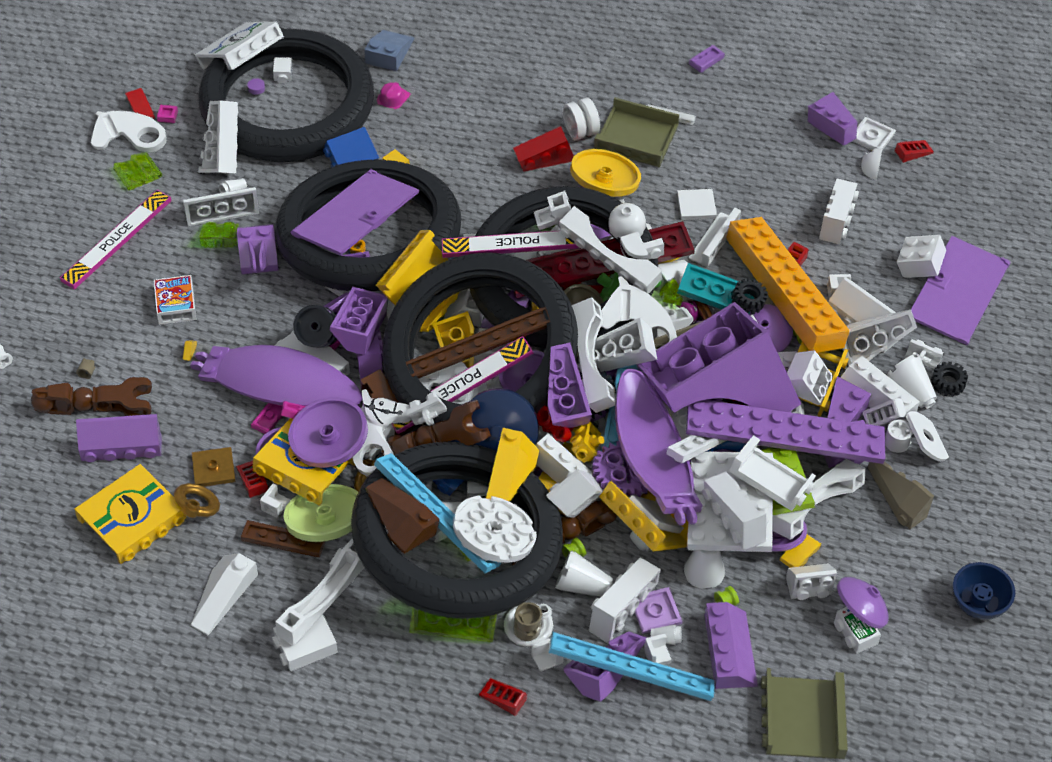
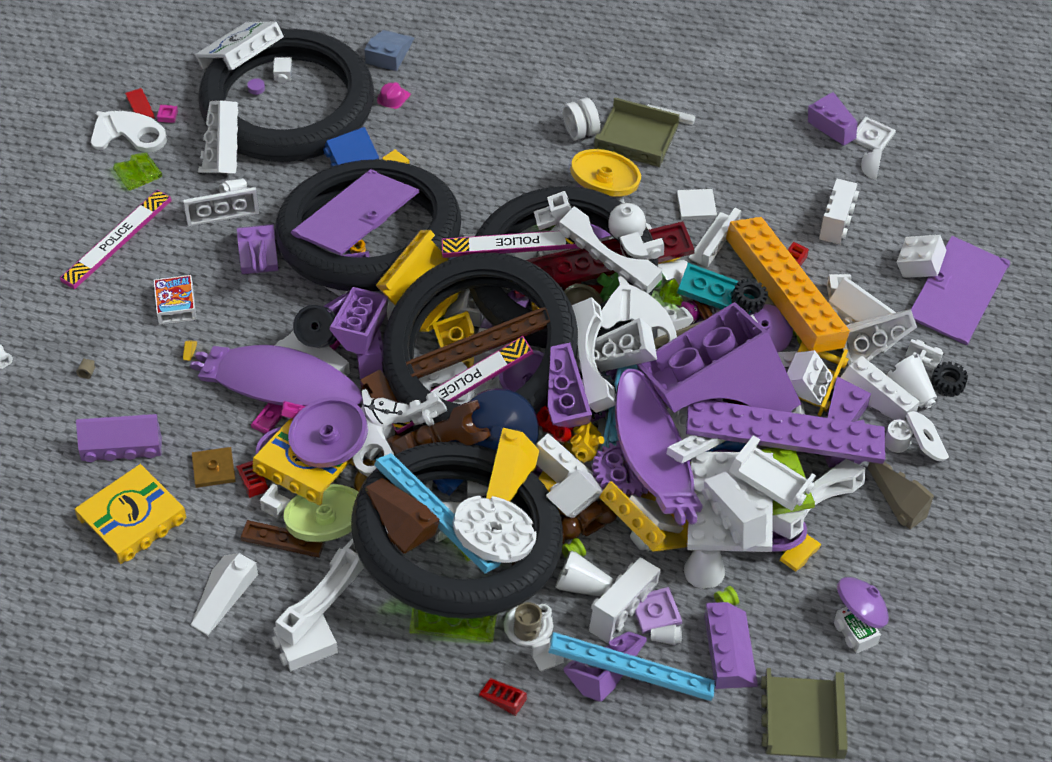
(62, 398): reddish brown piece -> none
(192, 507): pearl gold piece -> none
(215, 231): clear neon green hinge -> none
(544, 151): red wedge -> none
(656, 649): white panel -> none
(706, 58): medium lavender plate -> none
(811, 581): white slope -> none
(896, 410): white slope -> none
(904, 155): red slope -> none
(983, 590): dark blue piece -> none

